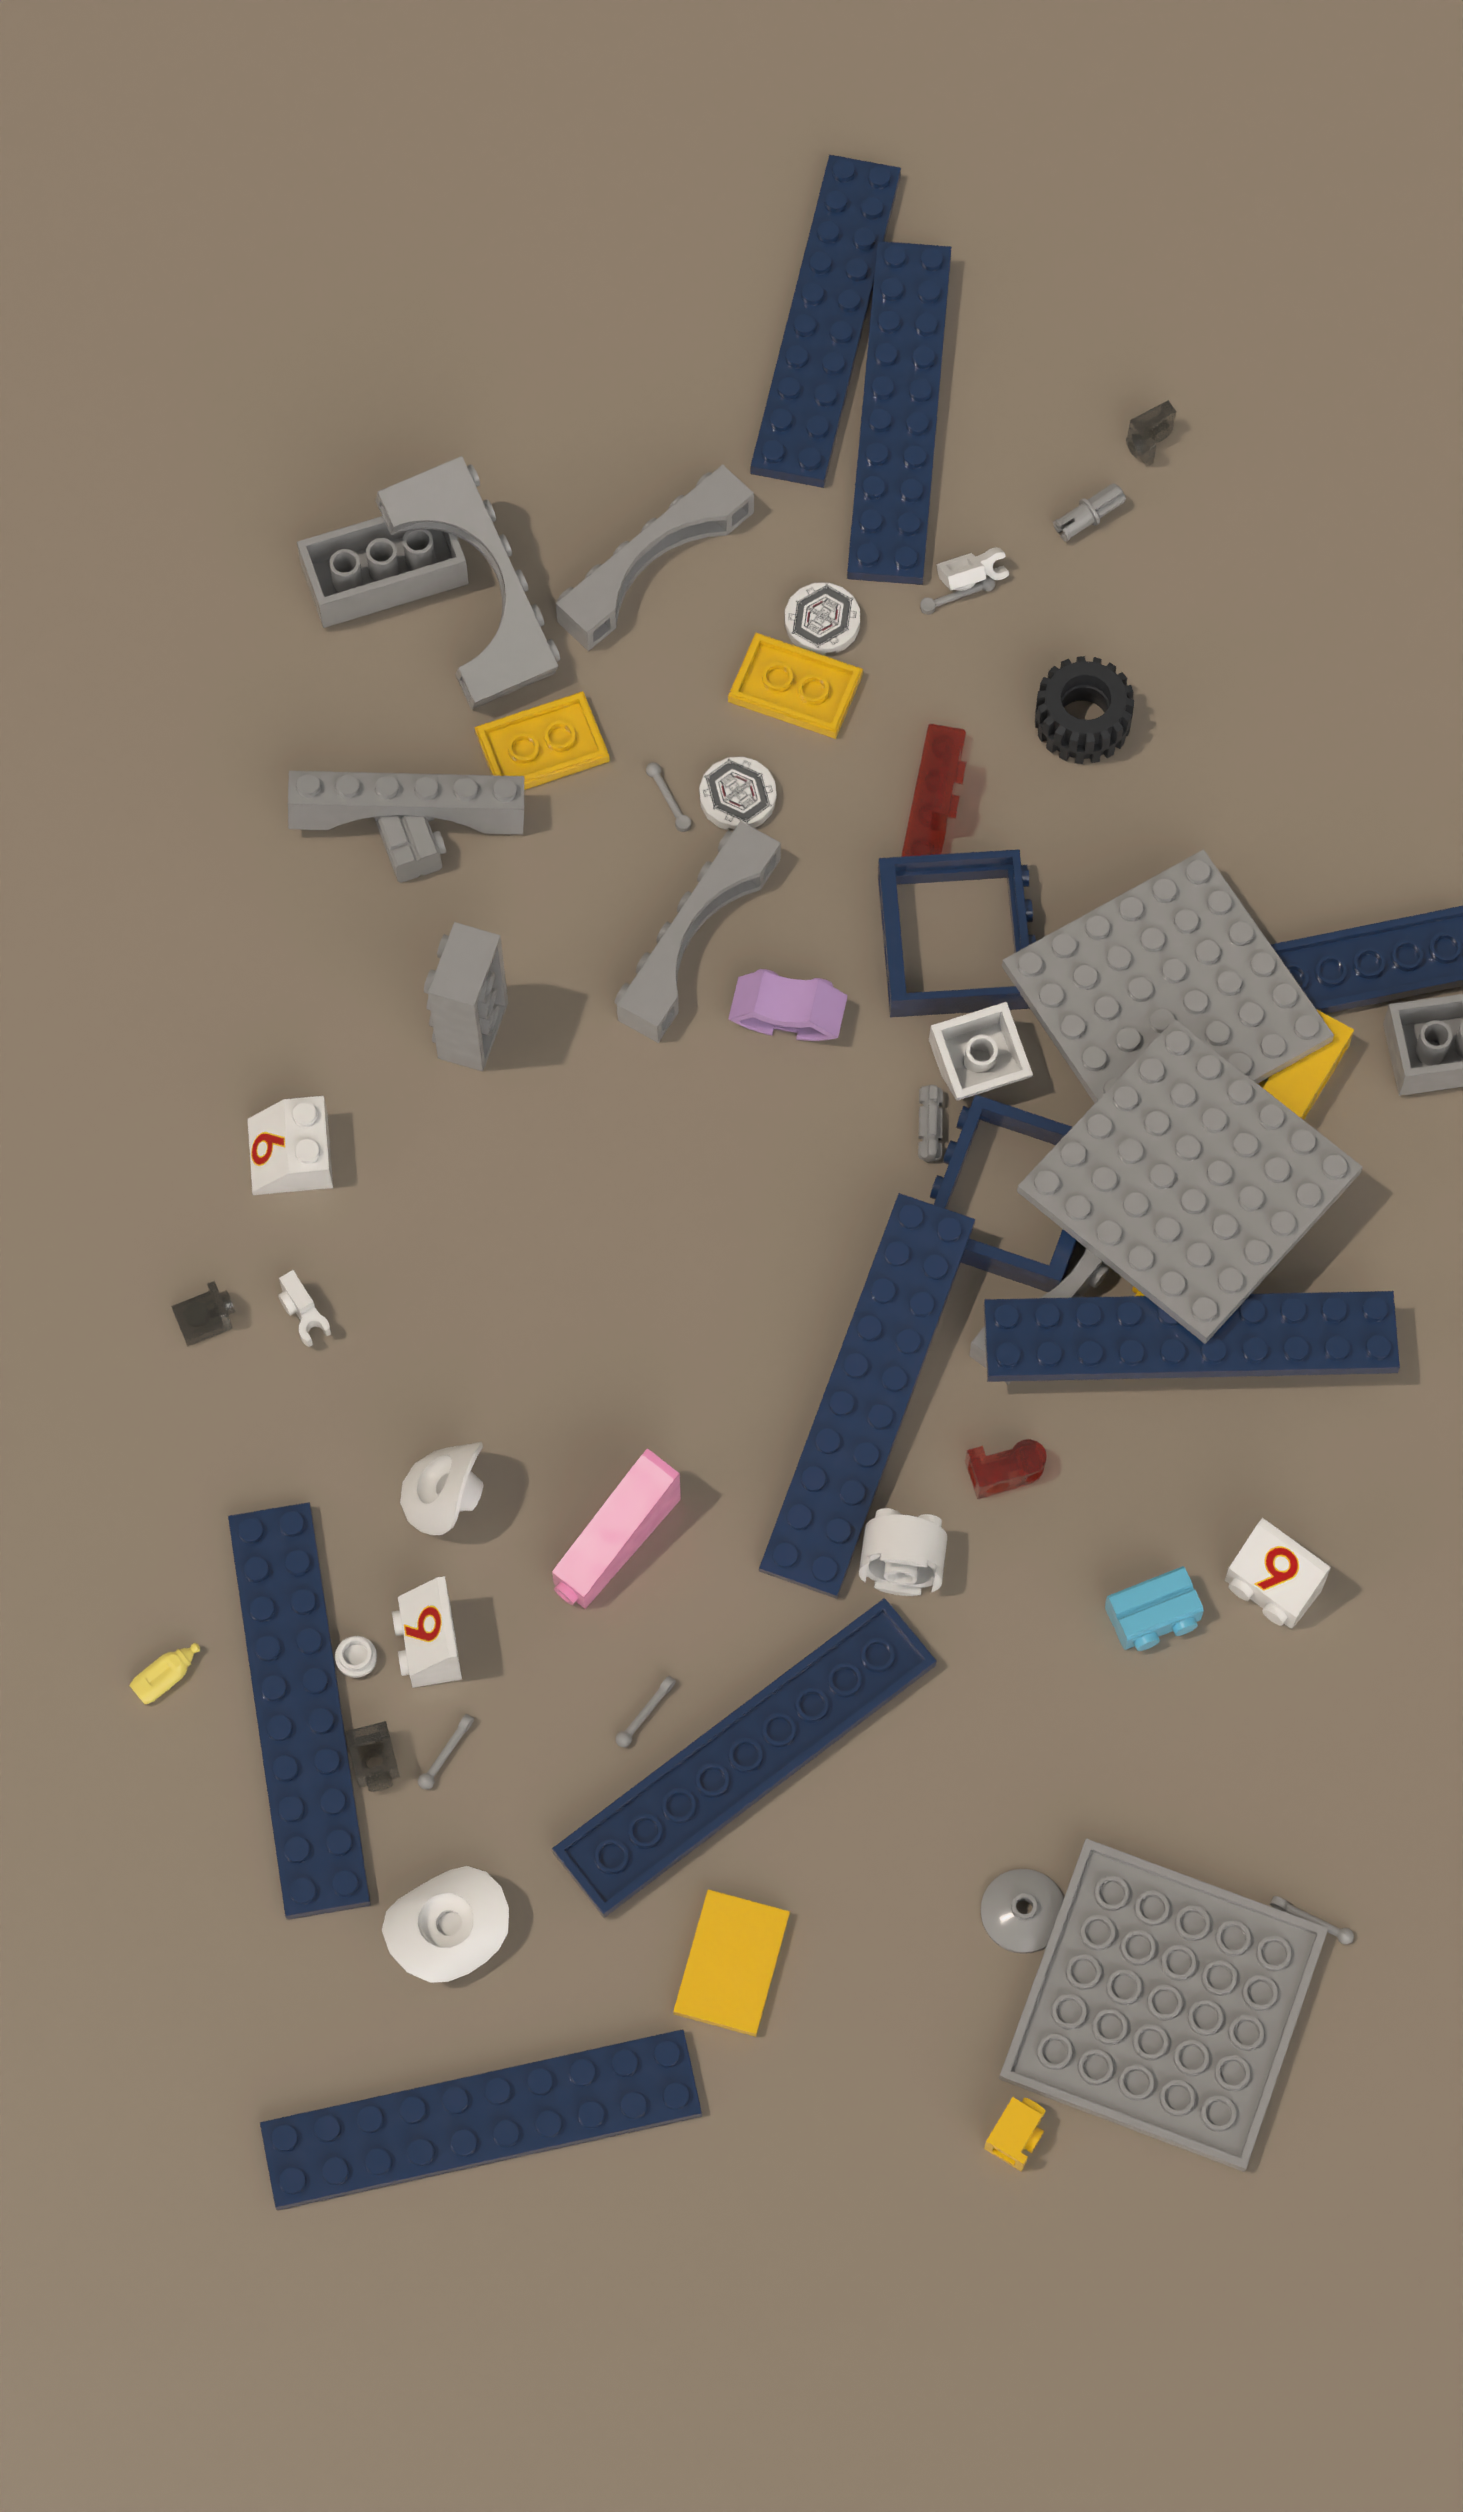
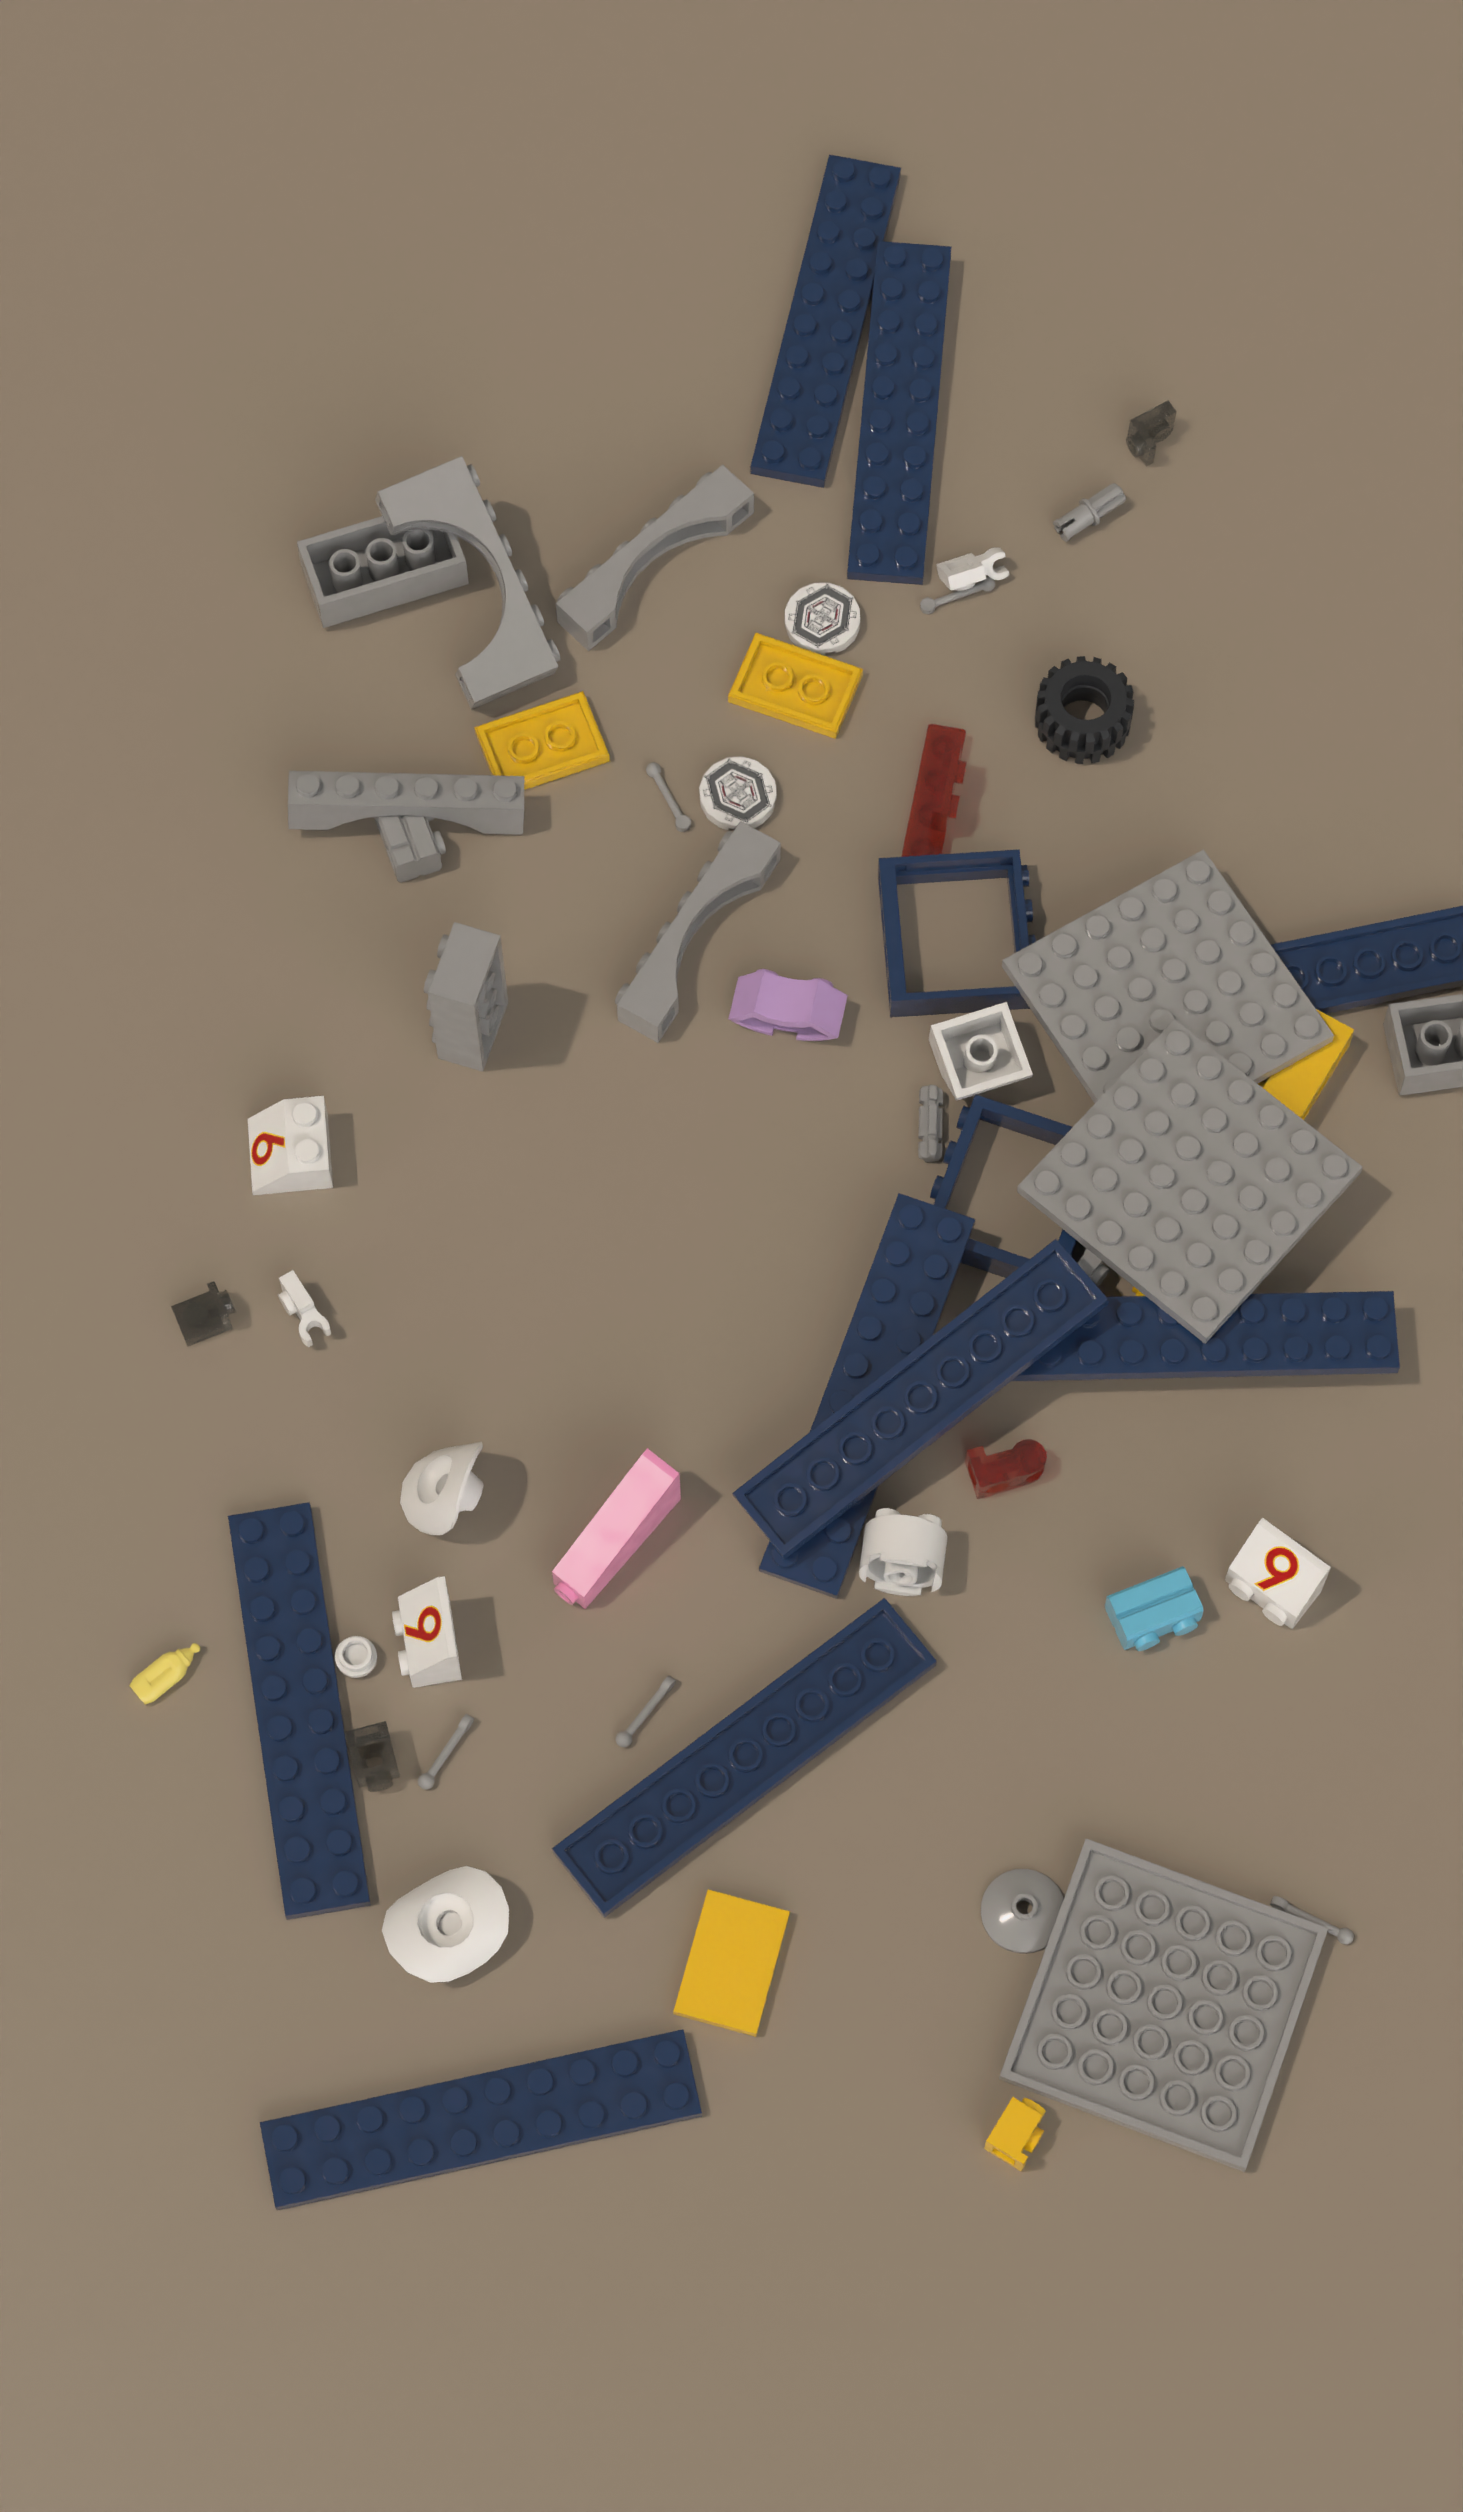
(920, 1398): none -> dark blue plate

